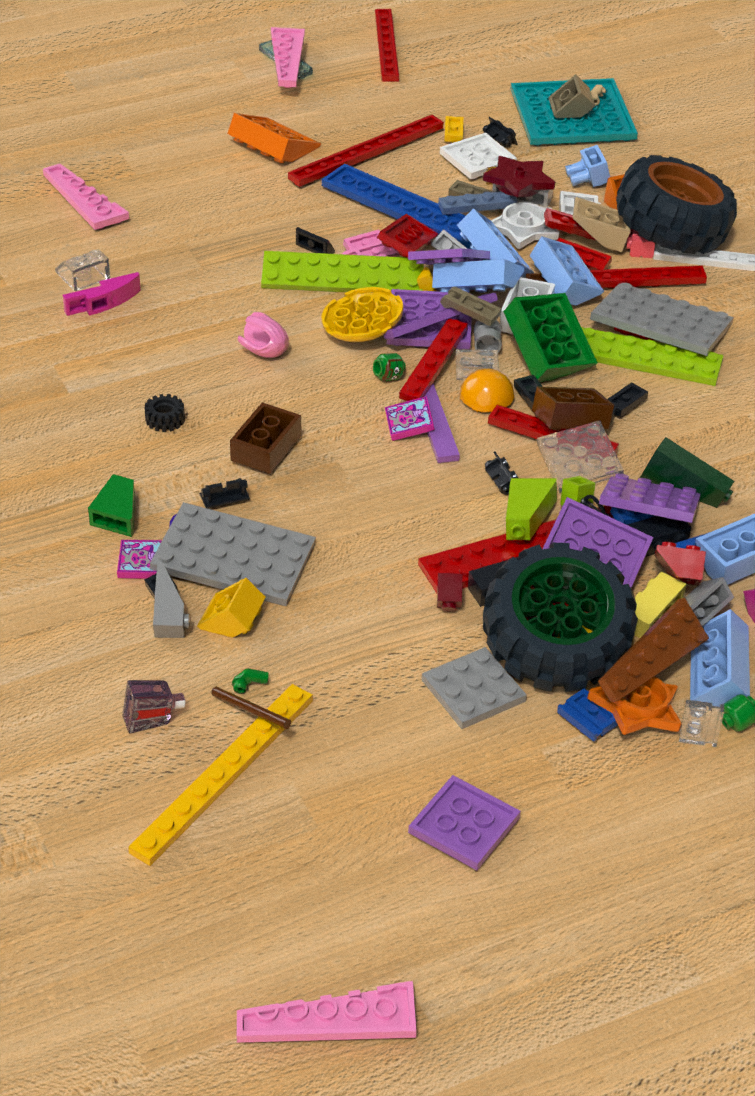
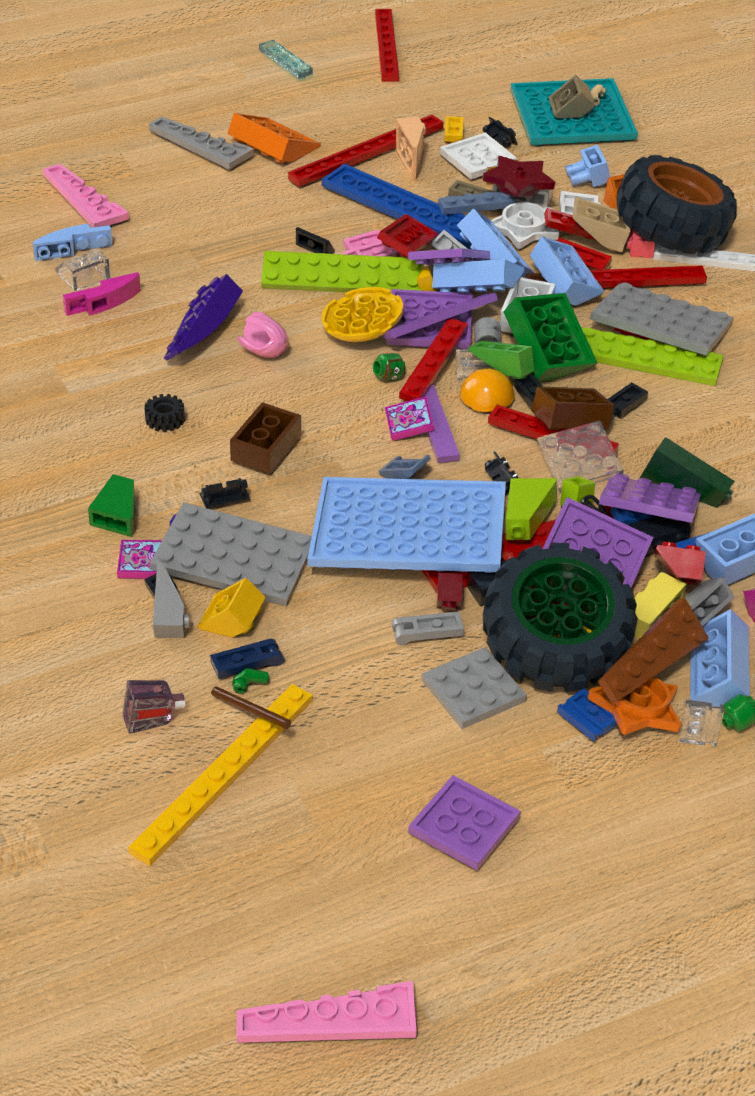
(71, 239): none -> light blue slope
(201, 143): none -> light grey wing
(204, 314): none -> dark purple wedge
(247, 656): none -> dark blue plate
(287, 54): bright pink wing -> none
(403, 468): none -> sand blue slope
(408, 524): none -> light blue plate
(410, 143): none -> light nougat slope
(427, 627): none -> light grey plate
(471, 306): dark tan plate -> none
(506, 358): none -> bright green slope

